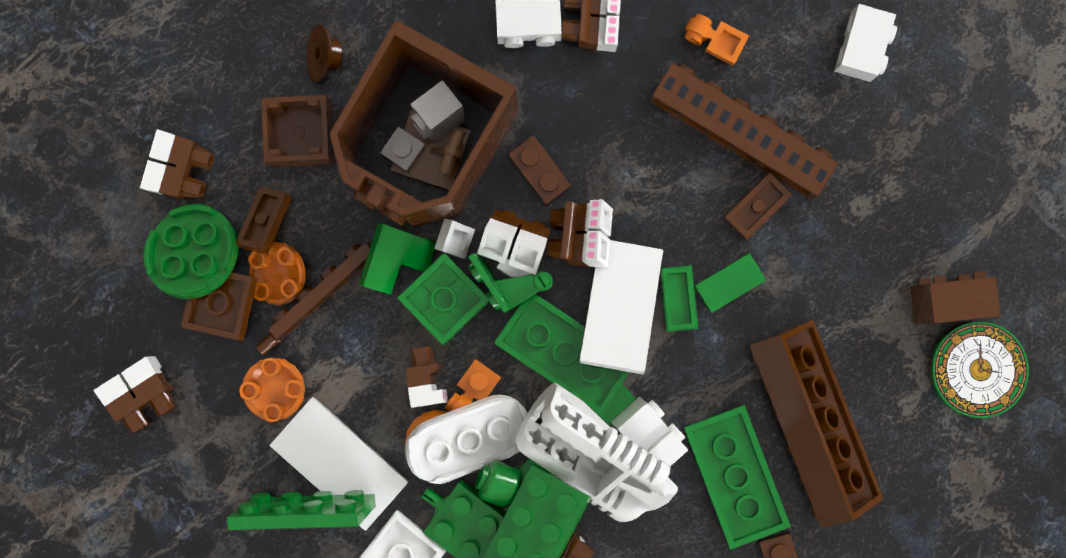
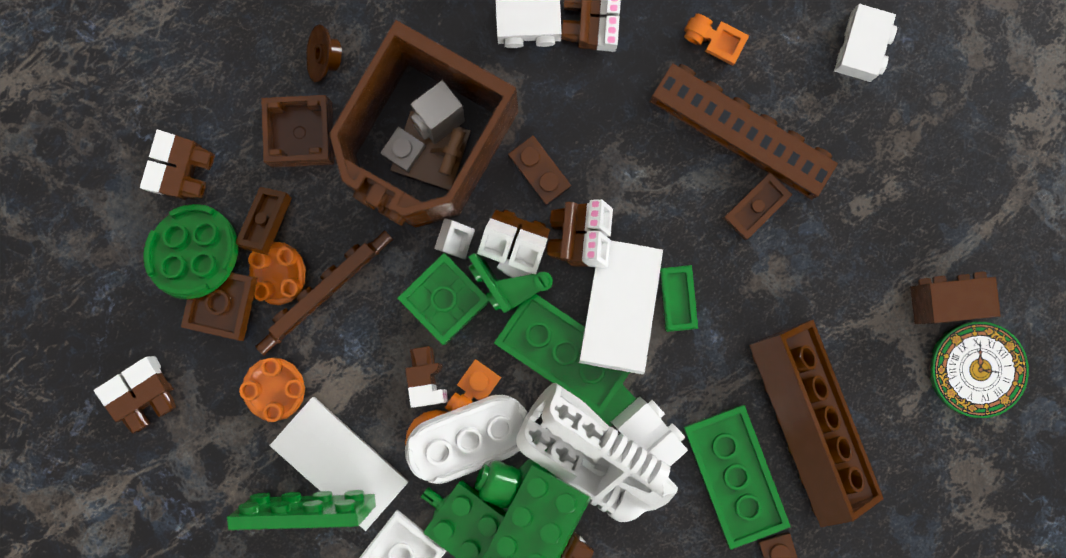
(390, 251): green tile -> none
(730, 283): green tile -> none

